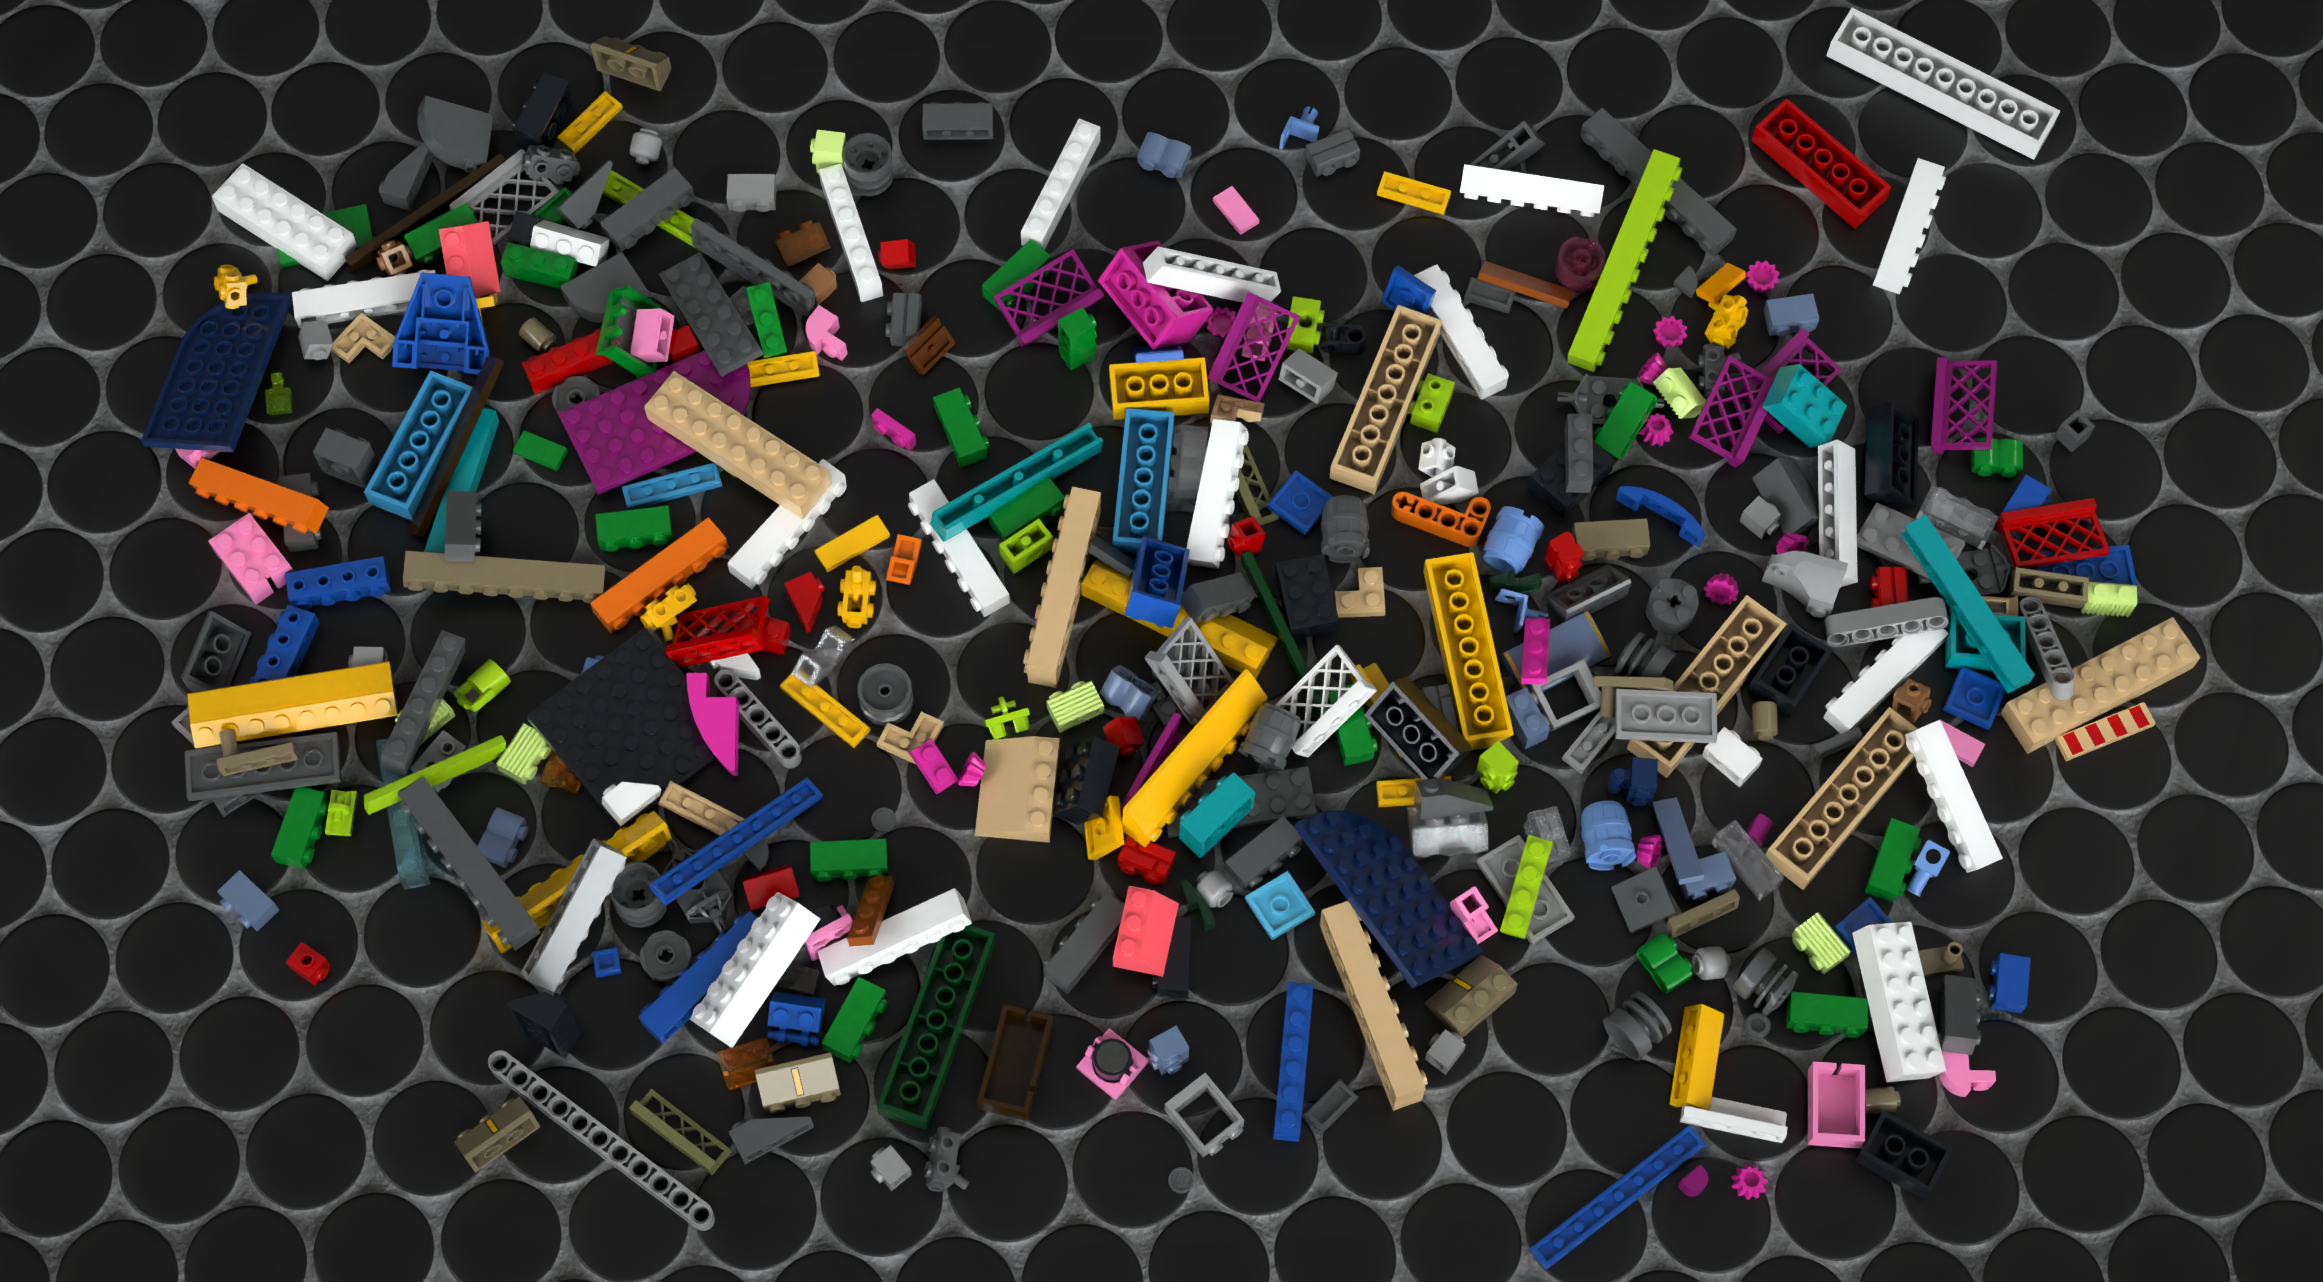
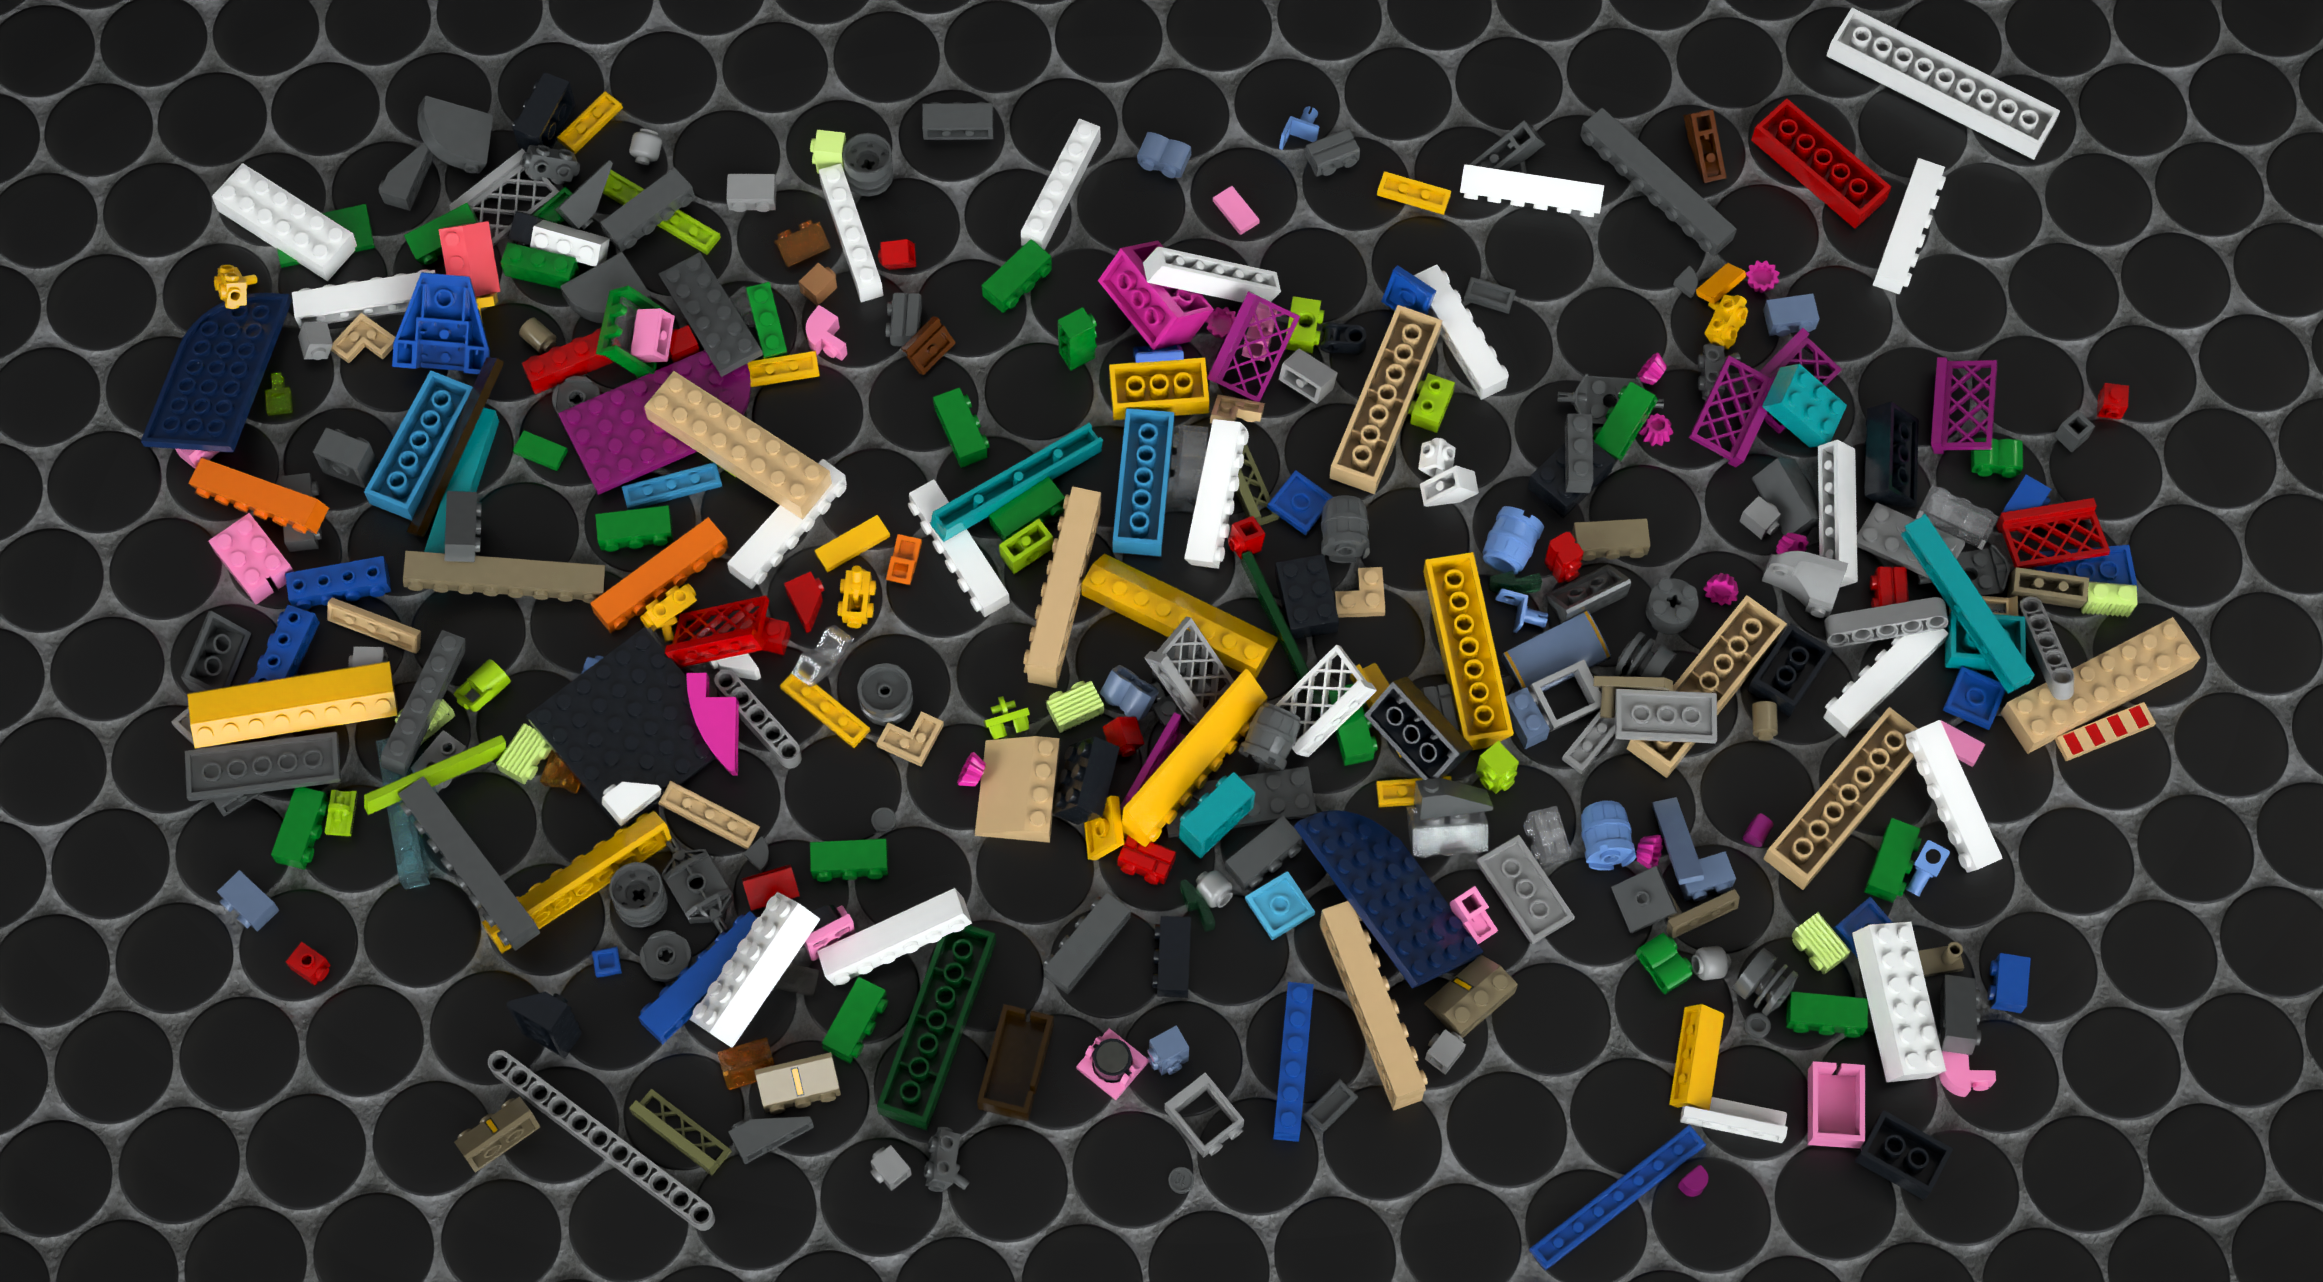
(236, 763): dark tan piece -> none
(374, 625): none -> tan tile
(402, 259): medium nougat brick -> none
(420, 216): dark brown tile -> none
(502, 836): sand blue brick -> none
(574, 915): brick -> none
(631, 62): dark tan slope -> none
(735, 841): blue tile -> none
(752, 268): dark grey plate -> none
(796, 1013): blue brick -> none
(871, 911): dark orange plate -> none
(886, 425): dark pink plate -> none
(933, 766): dark pink plate -> none
(1050, 320): magenta fence -> none
(1111, 556): dark grey tile -> none
(1145, 931): coral slope -> none
(1157, 582): blue brick -> none
(1217, 597): dark grey brick -> none
(1439, 514): orange beam -> none
(1525, 284): dark orange tile -> none
(1526, 887): lime plate -> none
(1536, 651): dark pink plate -> none
(1580, 264): clear pink brick -> none
(1624, 260): lime brick -> none
(1637, 1025): dark grey wheel -> none
(1638, 780): dark blue brick -> none
(1662, 505): blue slope -> none
(1670, 332): dark pink piece -> none
(1680, 393): yellowish green brick -> none
(1705, 145): none -> reddish brown slope
(1732, 756): white brick -> none
(1748, 860): clear brick -> none
(1749, 1181): dark pink piece -> none
(1836, 744): dark grey tile -> none
(1881, 1099): dark tan brick -> none
(1911, 700): medium nougat brick -> none
(2112, 401): none -> red brick

